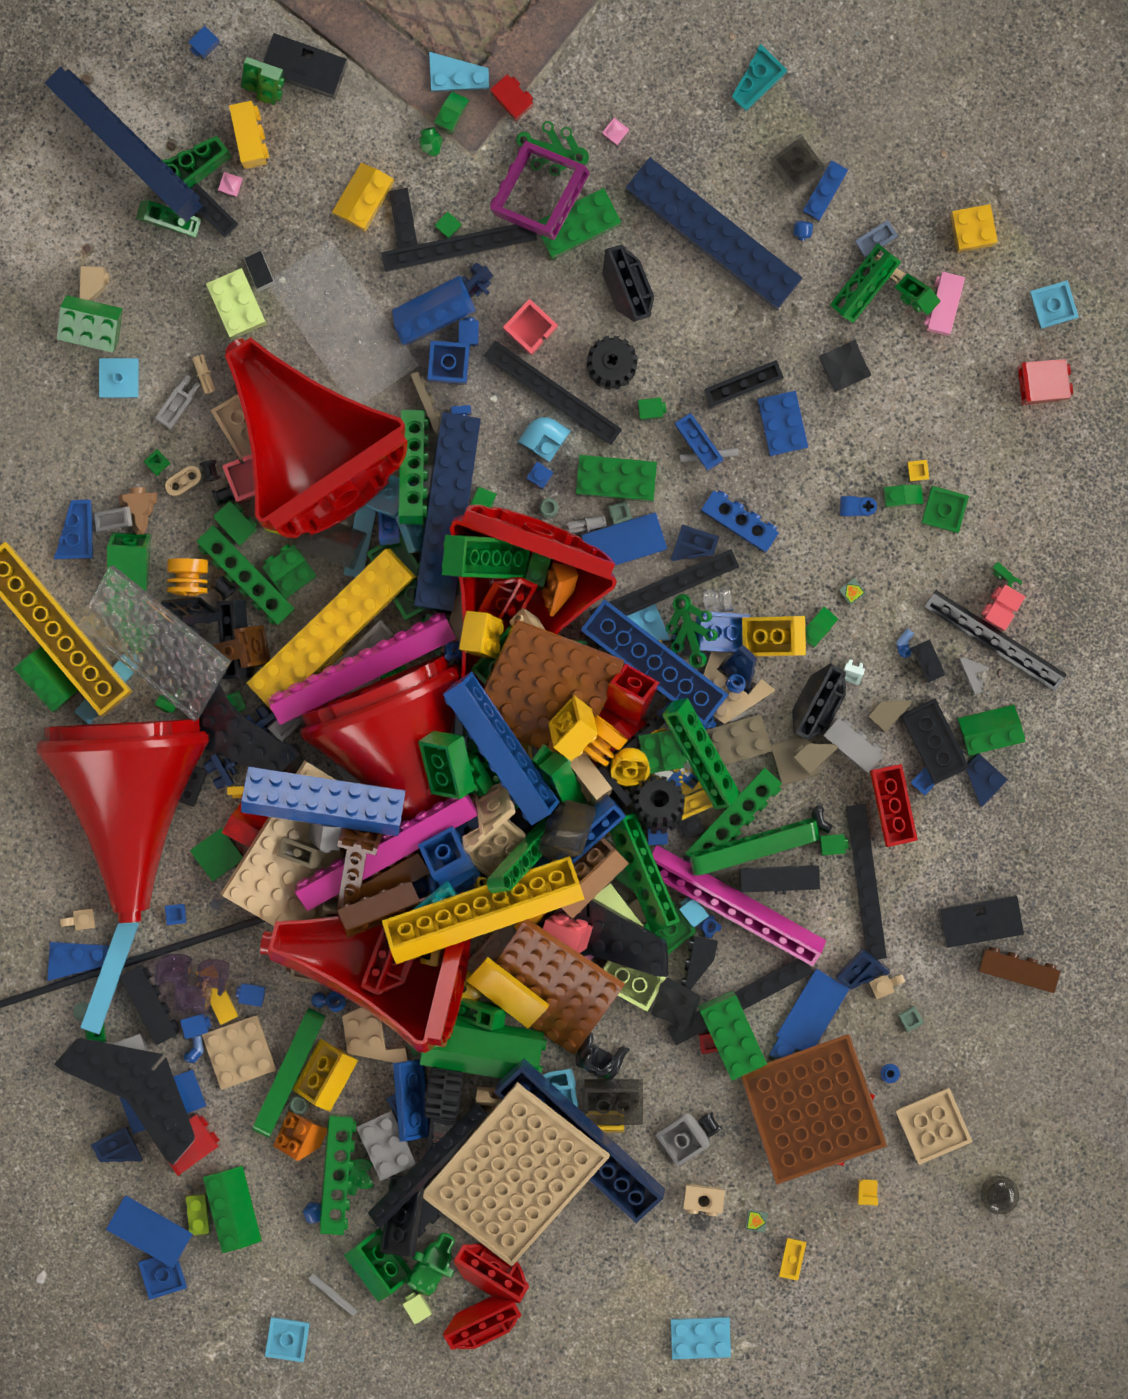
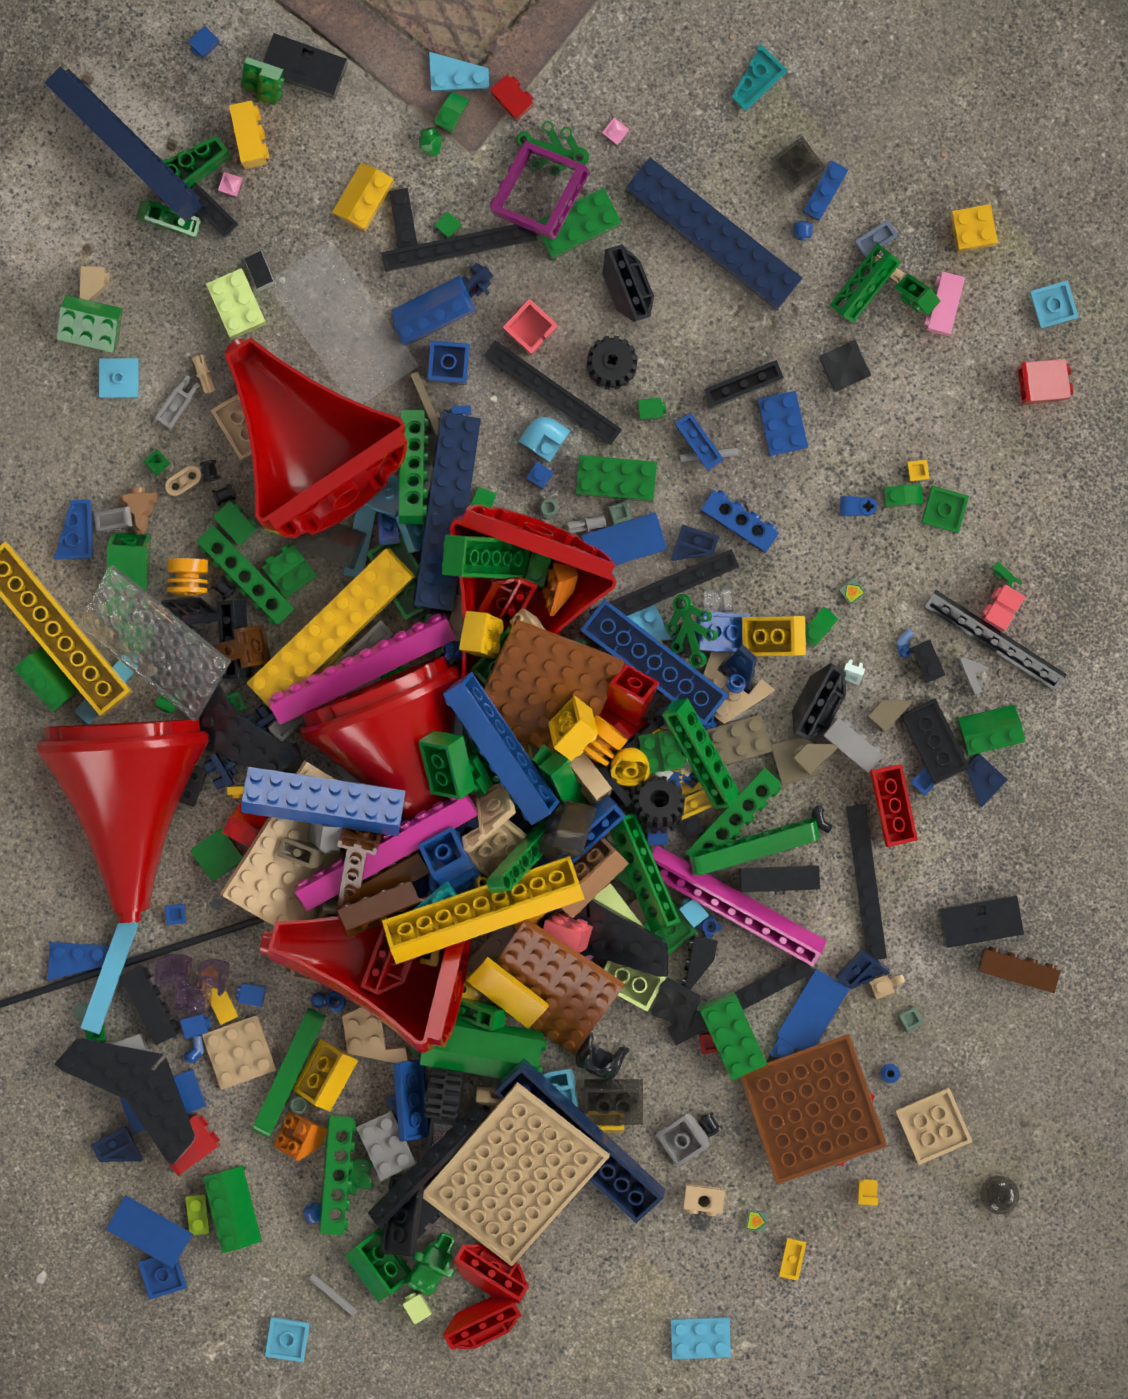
(82, 919): tan plate -> none
(241, 478): coral piece -> none
(469, 331): blue brick -> none
(833, 844): green brick -> none

